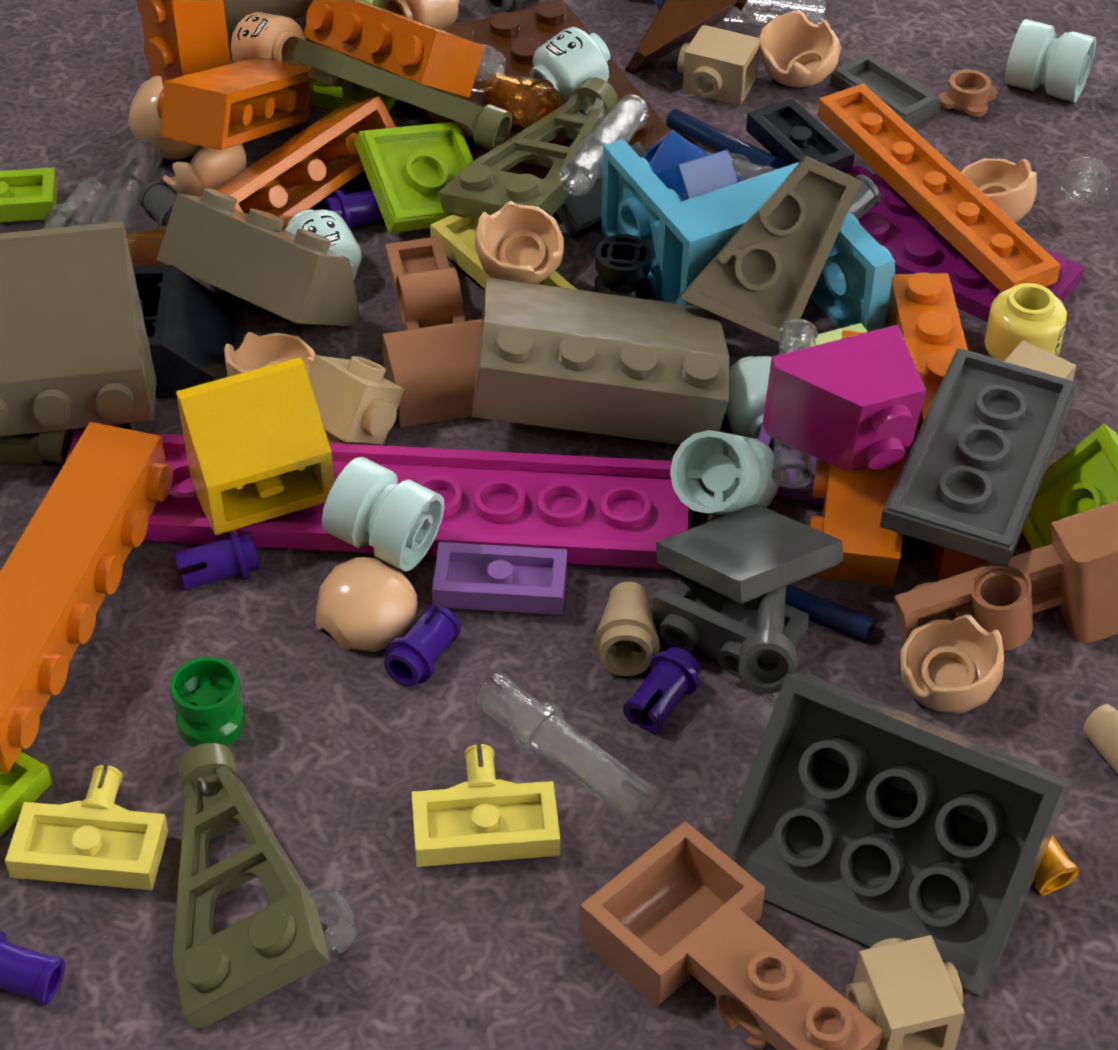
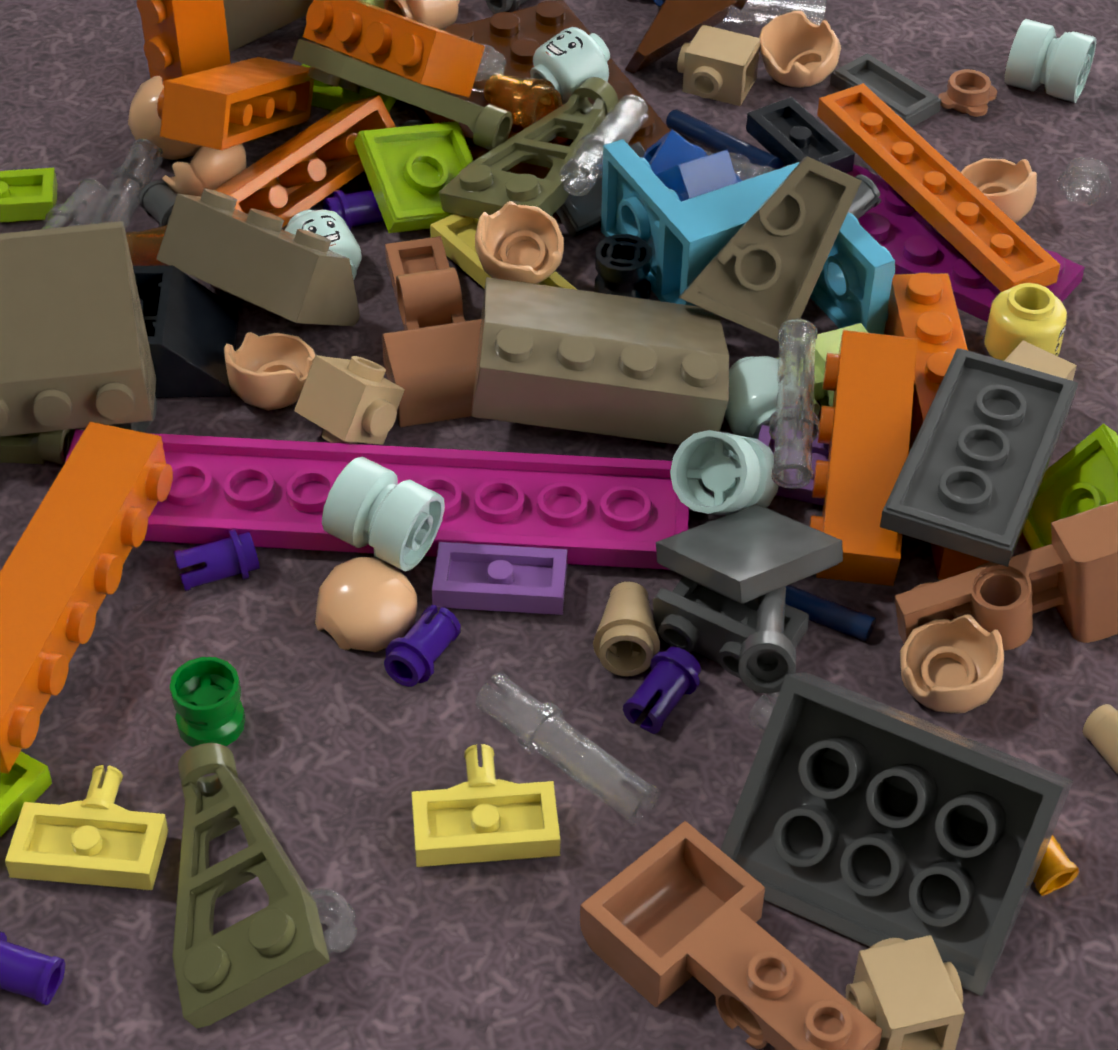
(256, 445): yellow slope -> none
(266, 37): light nougat head -> none
(847, 400): dark pink slope -> none

